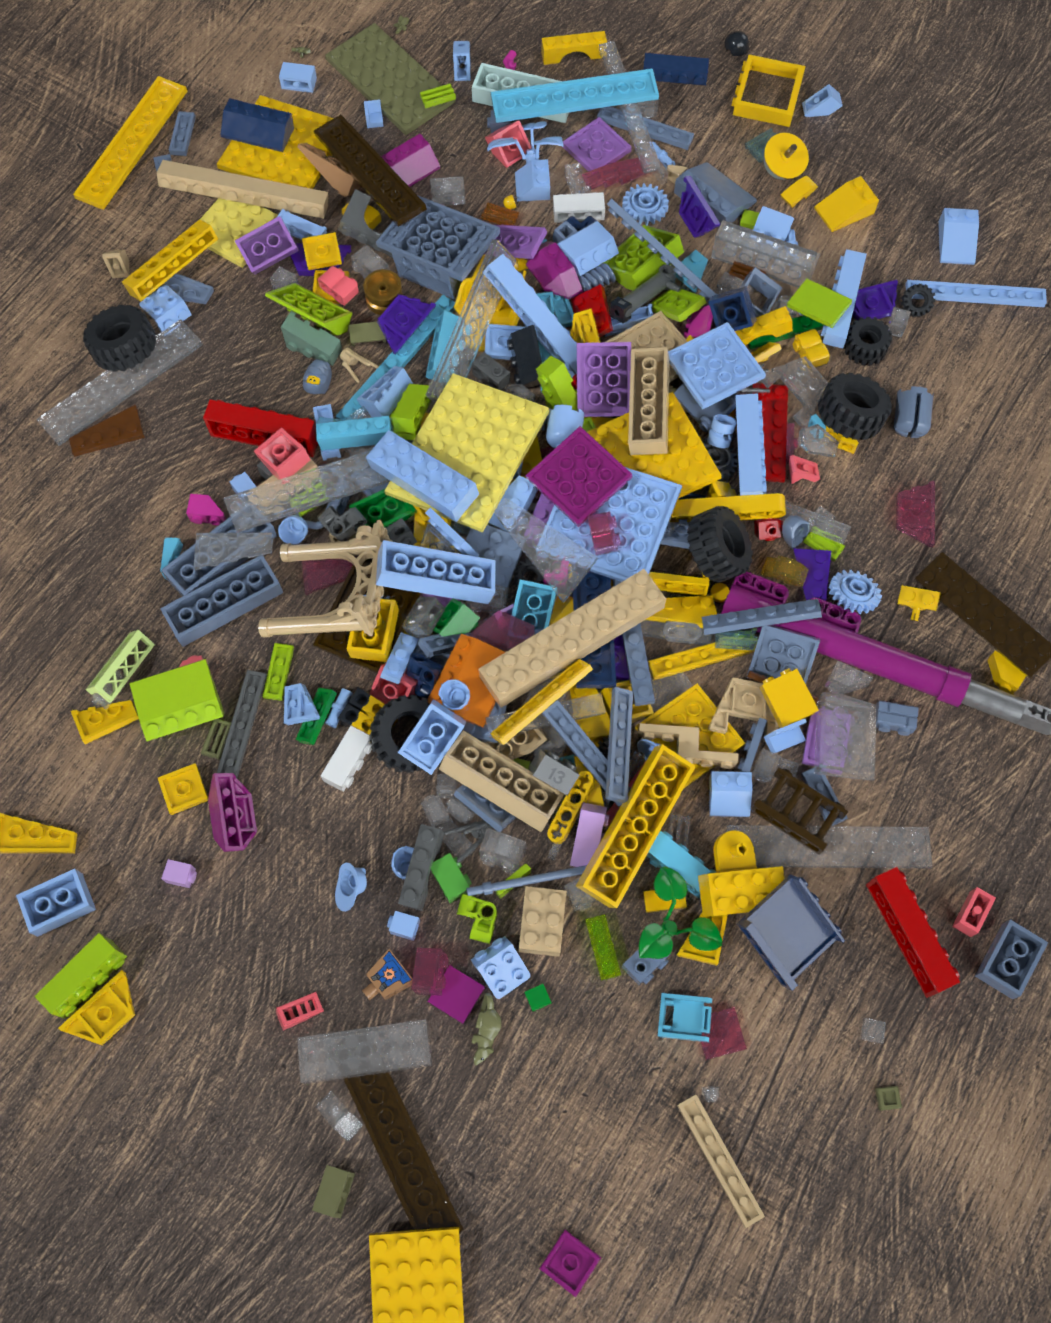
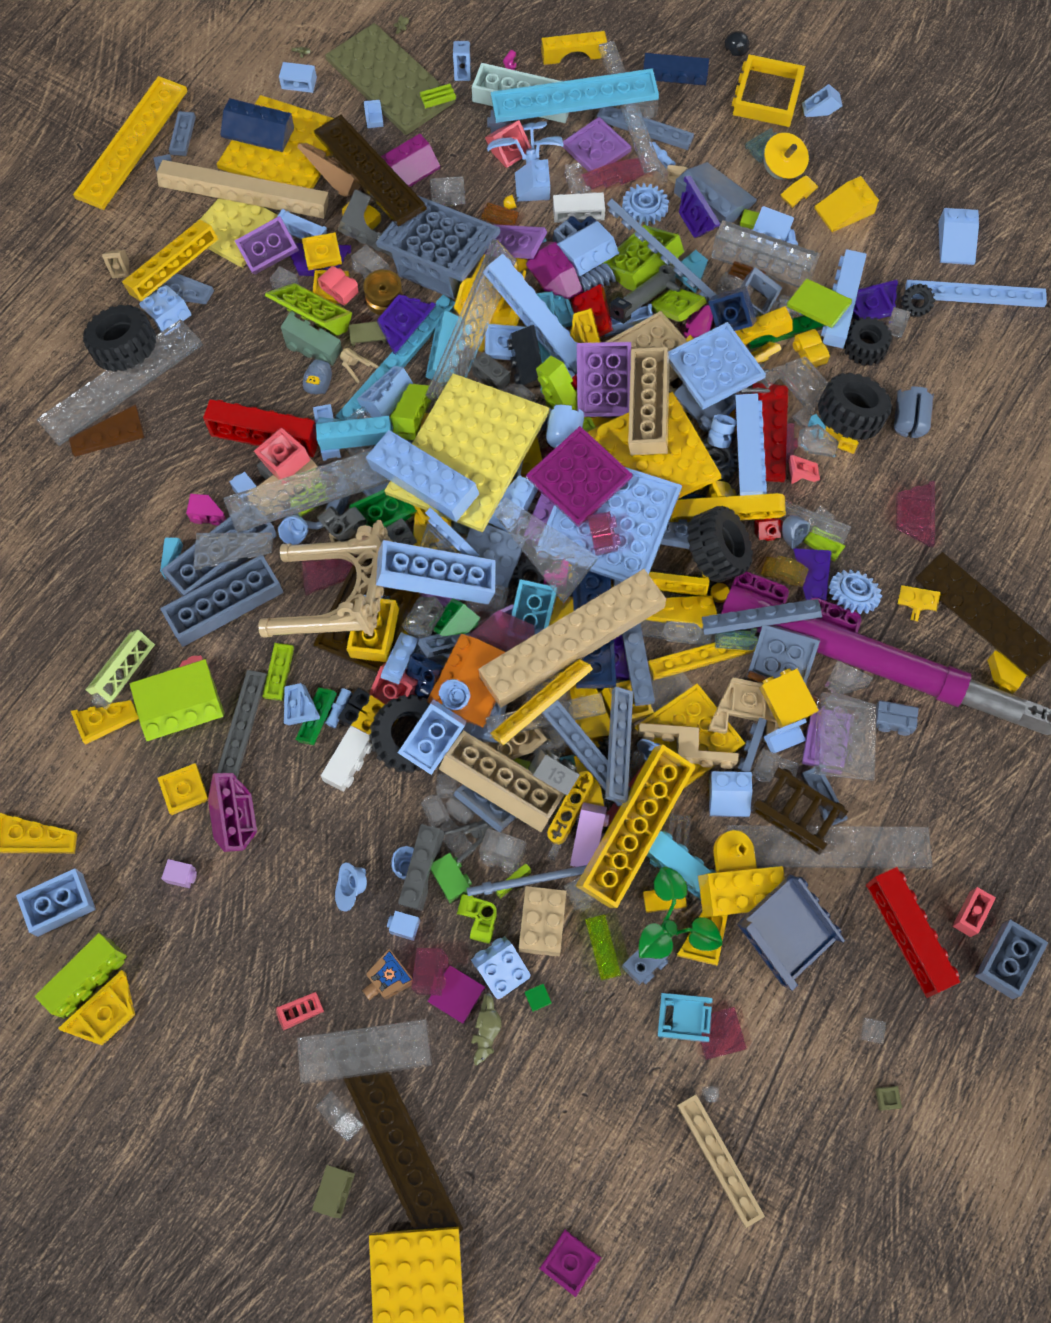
(211, 754): olive tile -> none

